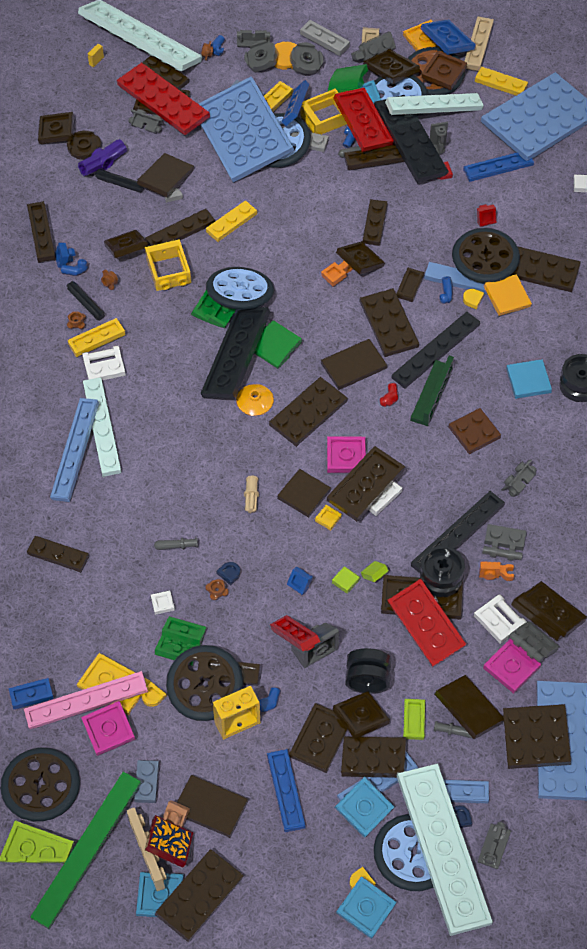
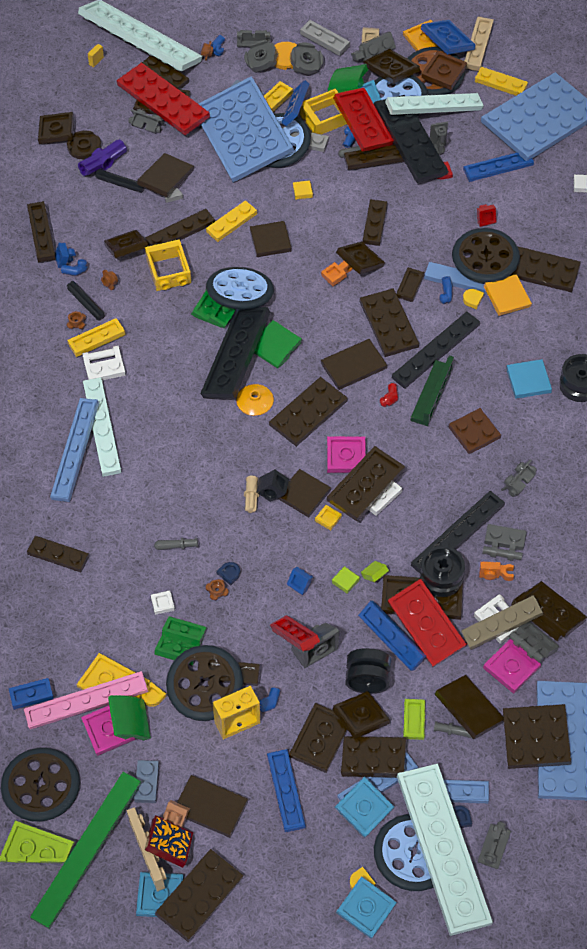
(129, 717): none -> green slope
(270, 239): none -> dark brown tile
(272, 485): none -> black brick
(302, 190): none -> yellow tile
(392, 635): none -> blue tile
(502, 622): none -> dark tan plate

